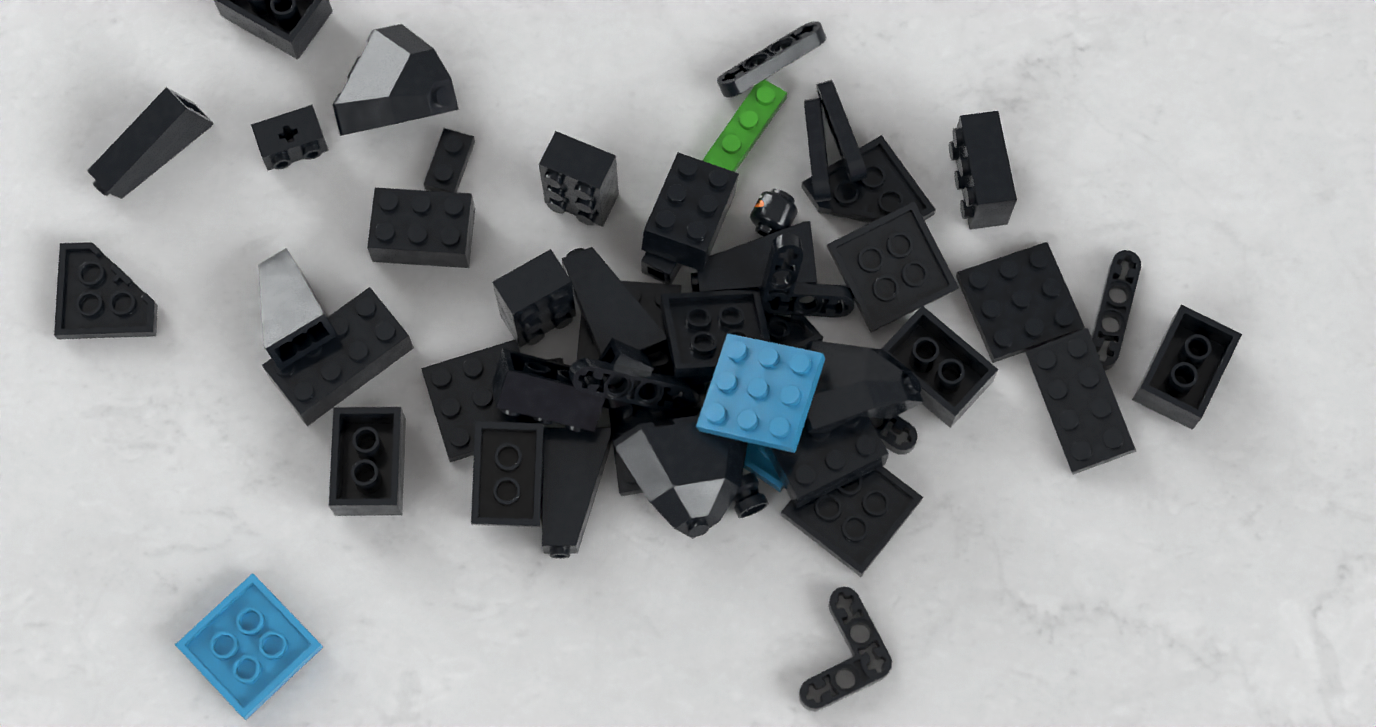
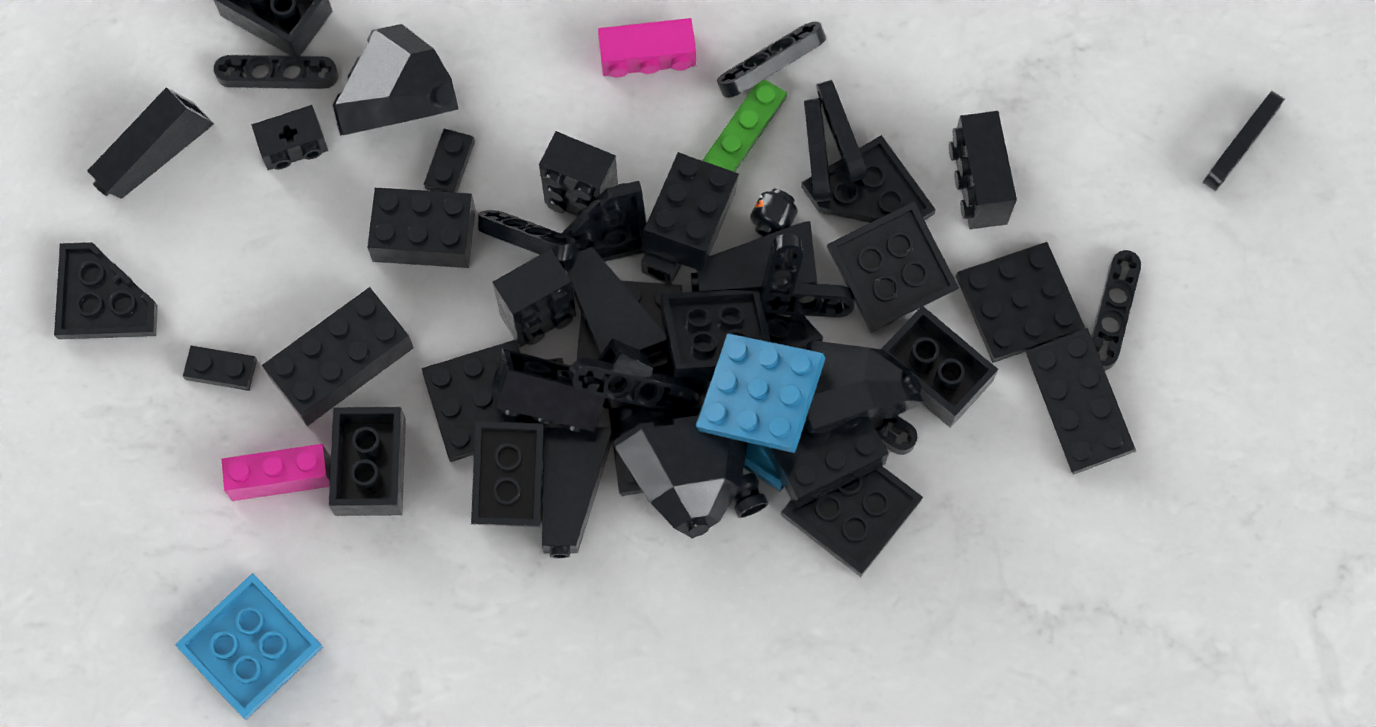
(219, 368): none -> black plate
(276, 67): none -> black beam
(276, 472): none -> dark pink brick
(290, 311): slope -> none
(526, 234): none -> black beam
(612, 223): none -> black plate
(647, 47): none -> dark pink brick
(857, 664): black beam -> none
(1187, 367): black brick -> none
(1243, 141): none -> black beam

